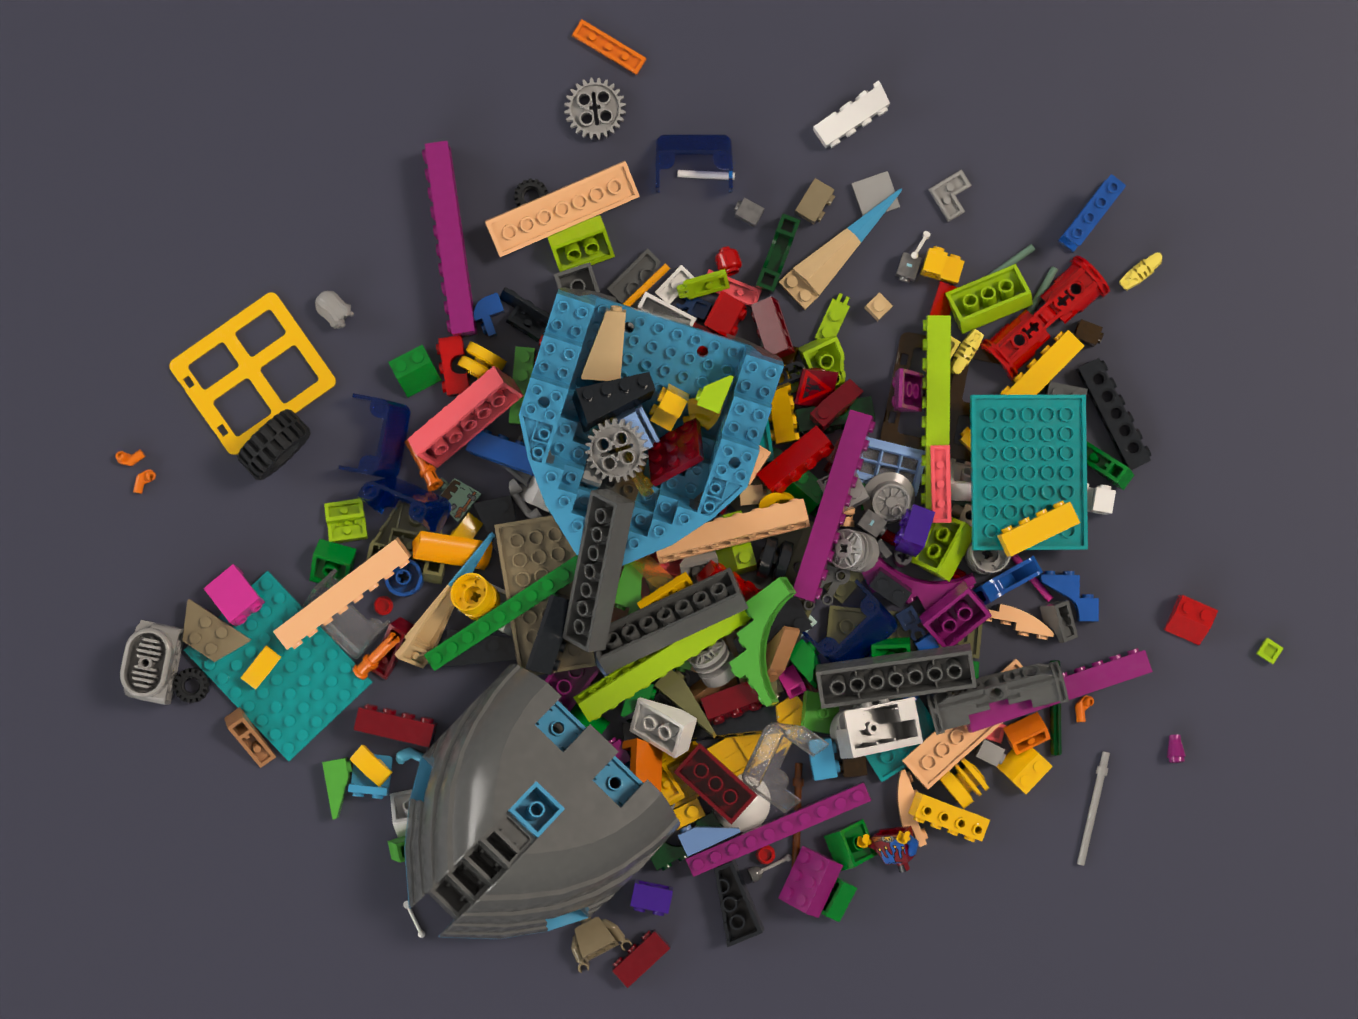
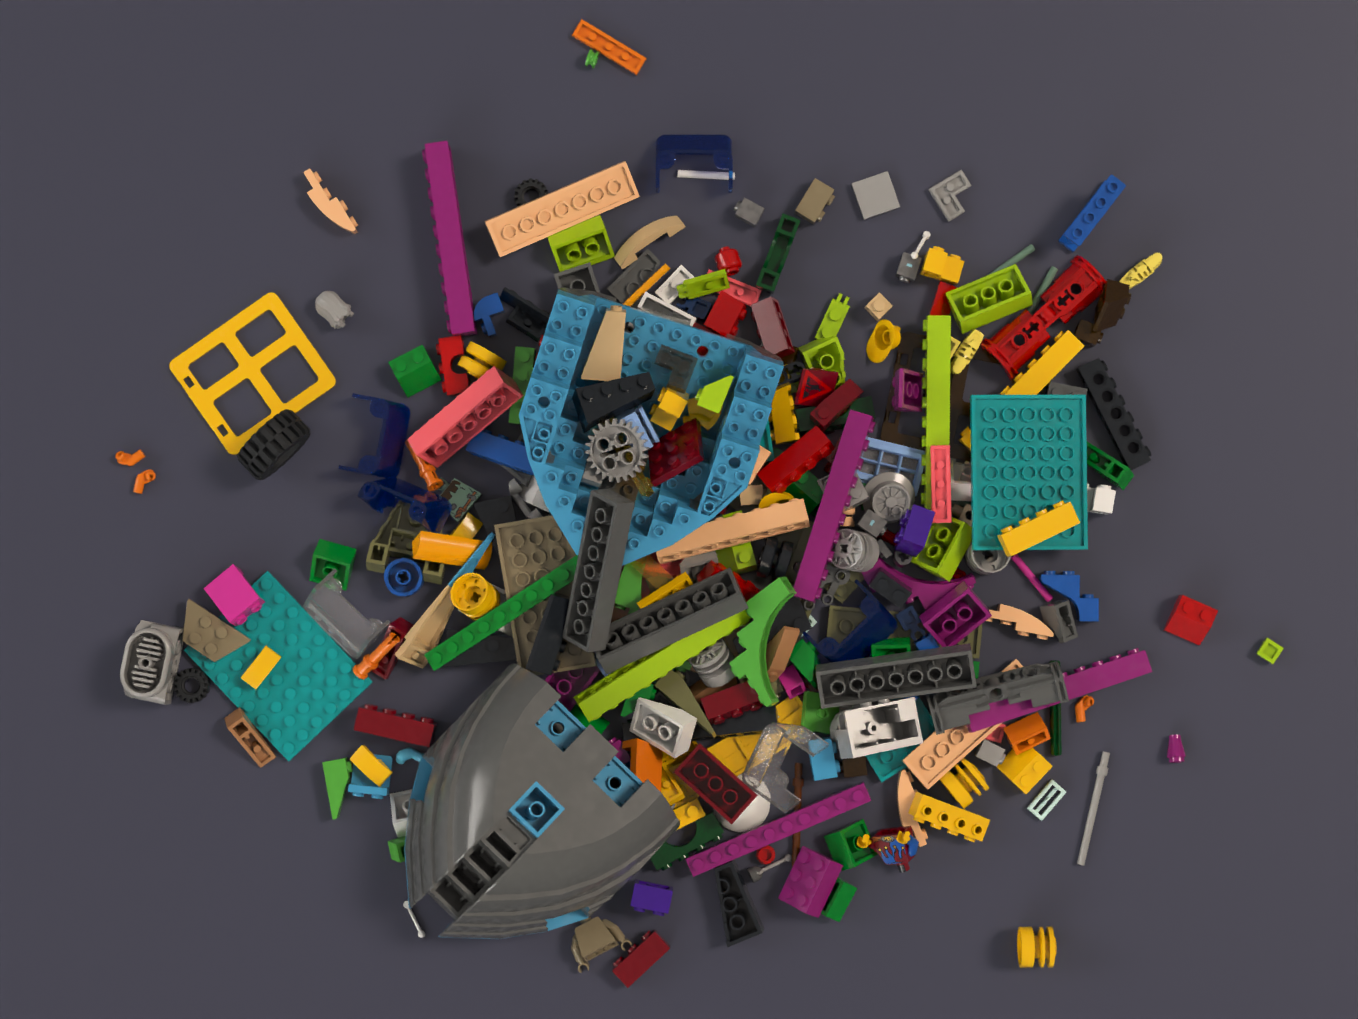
(333, 209): none -> light nougat slope
(342, 593): light nougat brick -> none
(346, 521): lime slope -> none
(383, 605): red plate -> none
(578, 111): light grey gear -> none
(592, 58): none -> bright green bush
(646, 235): none -> tan slope
(680, 364): none -> clear smoke plate
(701, 837): medium blue slope -> none
(815, 272): tan plate -> none
(852, 116): white wedge -> none
(883, 340): none -> yellow piece
(1008, 580): blue arch -> none
(1036, 947): none -> yellow wheel
(1047, 798): none -> light aqua tile
(1111, 305): none -> dark brown slope

